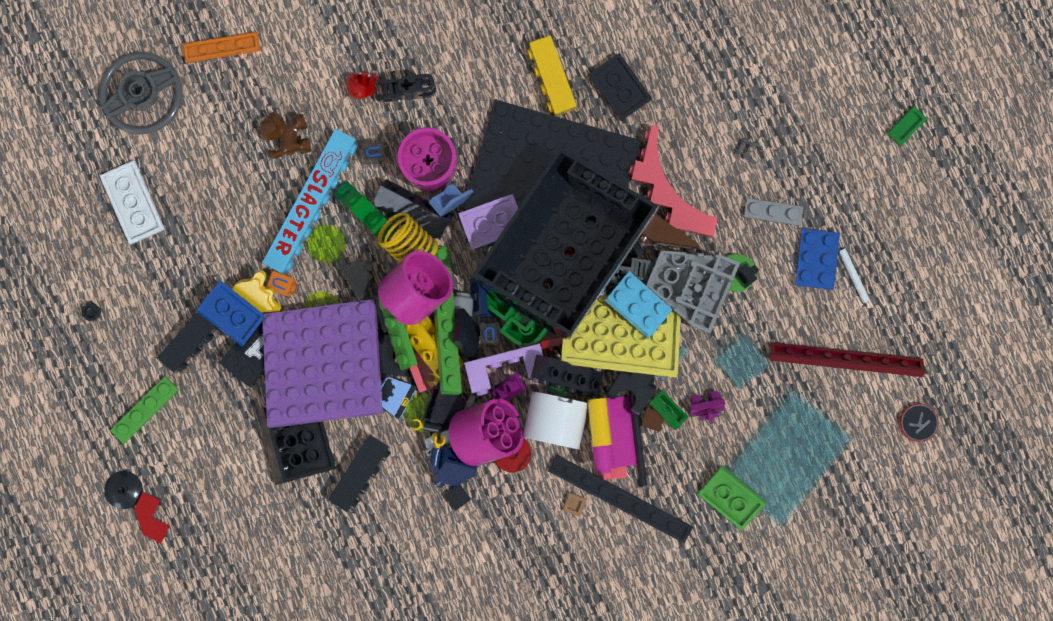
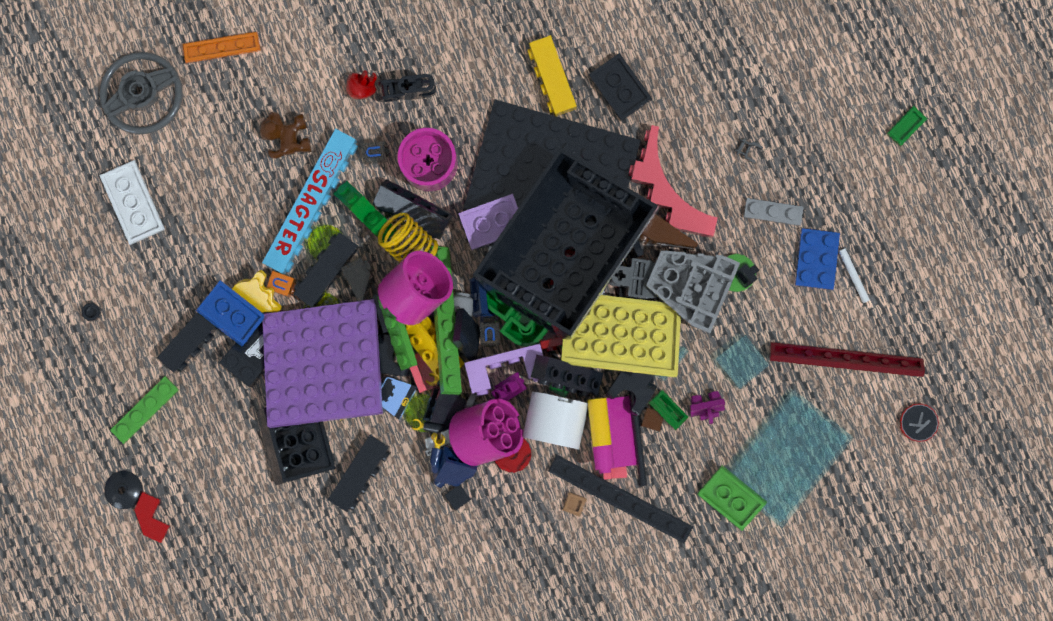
(326, 270): none -> black brick
(449, 199): medium blue panel -> none
(638, 304): medium azure plate -> none

